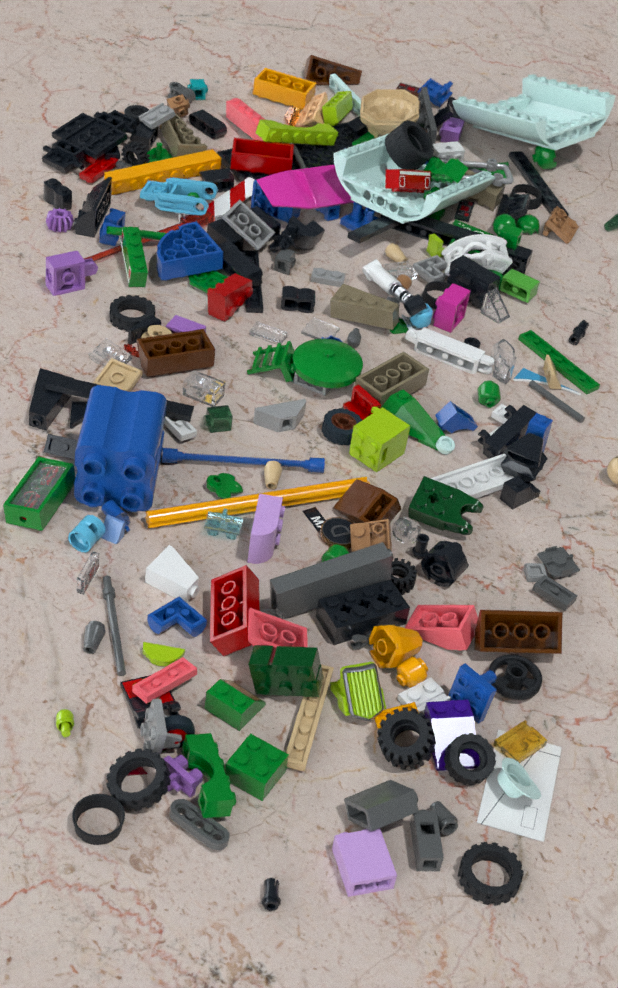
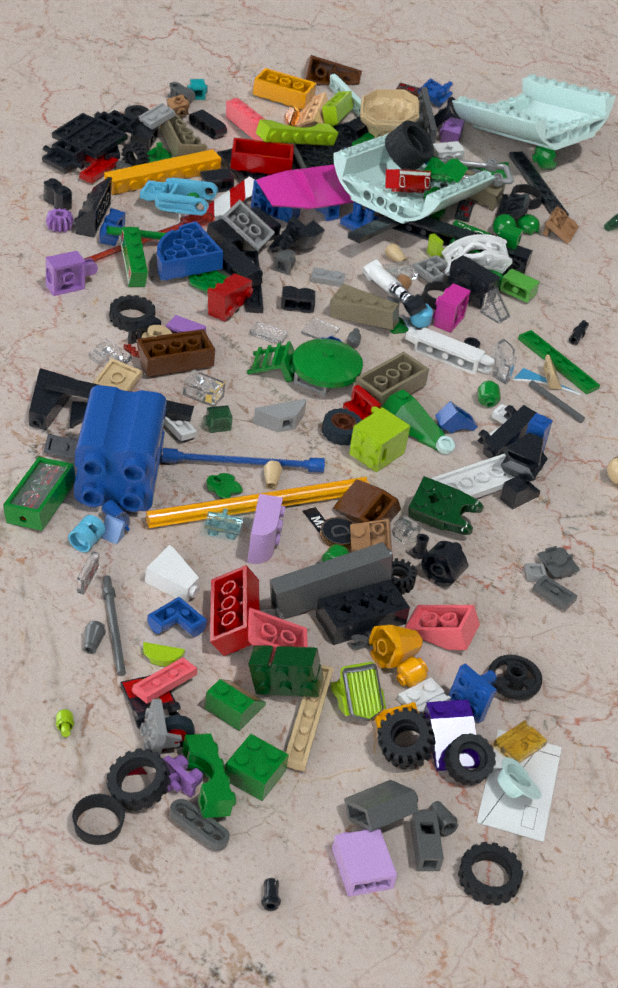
(519, 631): reddish brown slope -> none

